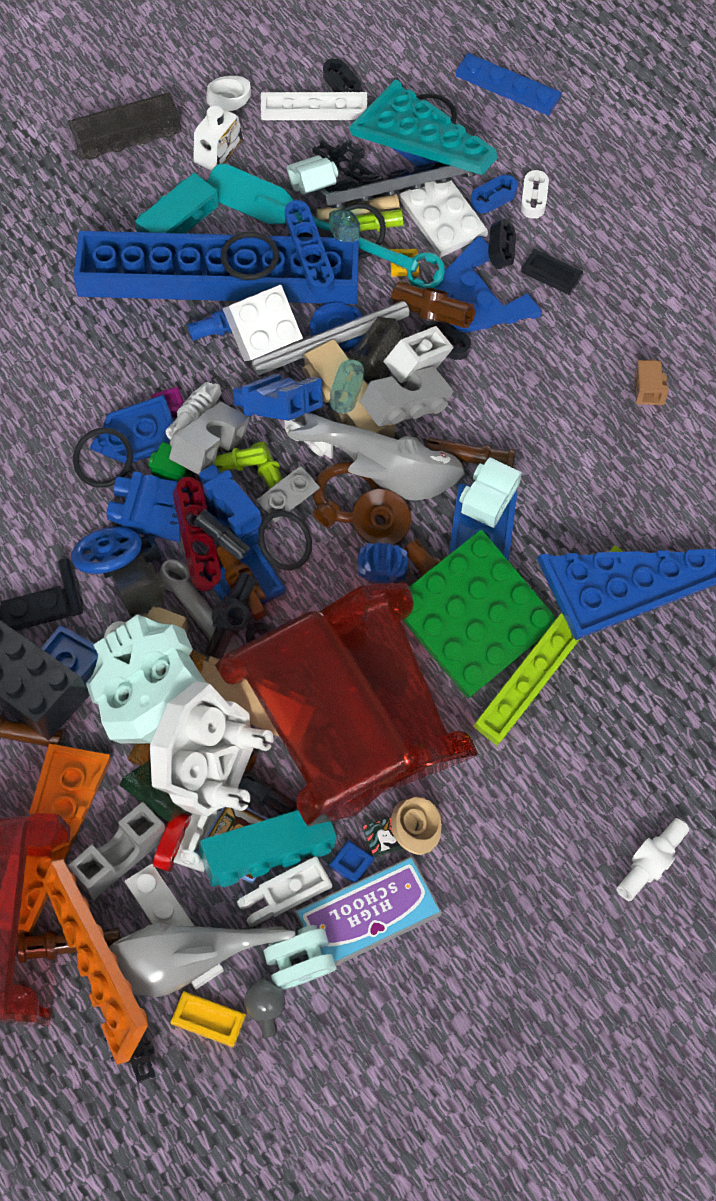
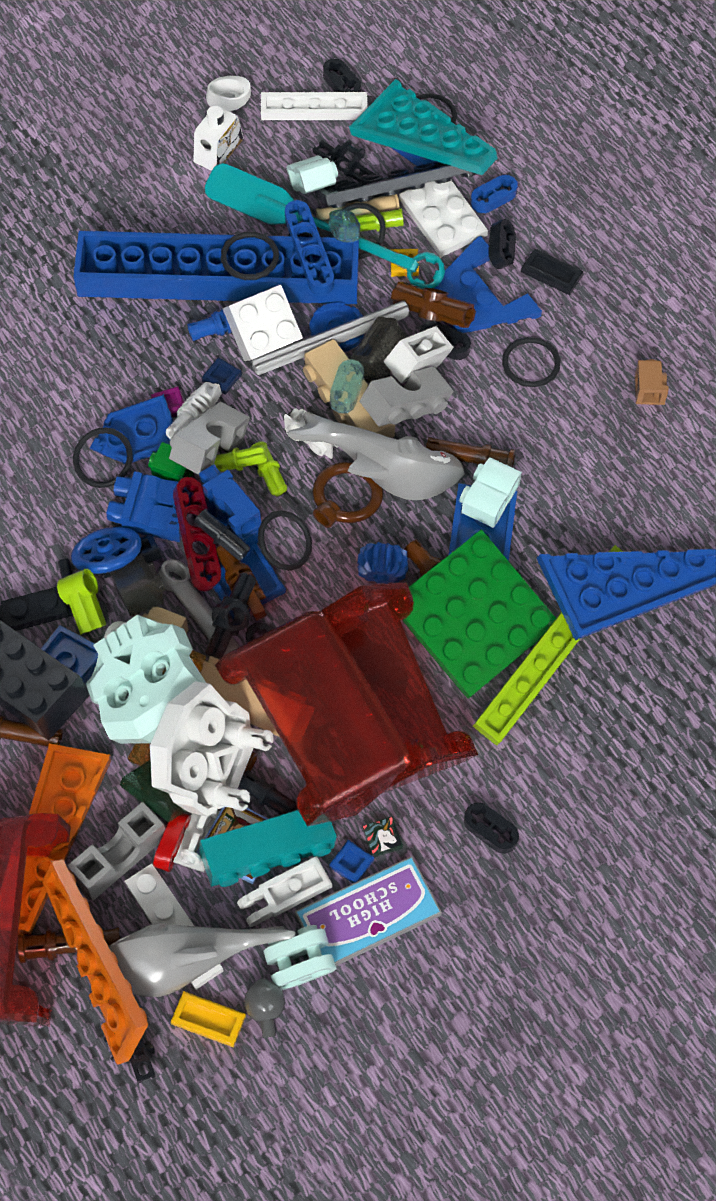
(80, 593): none -> lime piece
(124, 126): clear smoke brick -> none
(180, 208): teal brick -> none
(222, 374): none -> dark blue tile
(279, 397): blue hips -> none
(287, 493): light grey hinge -> none
(390, 508): reddish brown dish -> none
(404, 823): tan hat -> none
(495, 822): none -> black beam
(508, 84): blue plate -> none
(509, 373): none -> black piece
(530, 193): white beam -> none
(652, 859): white pin -> none

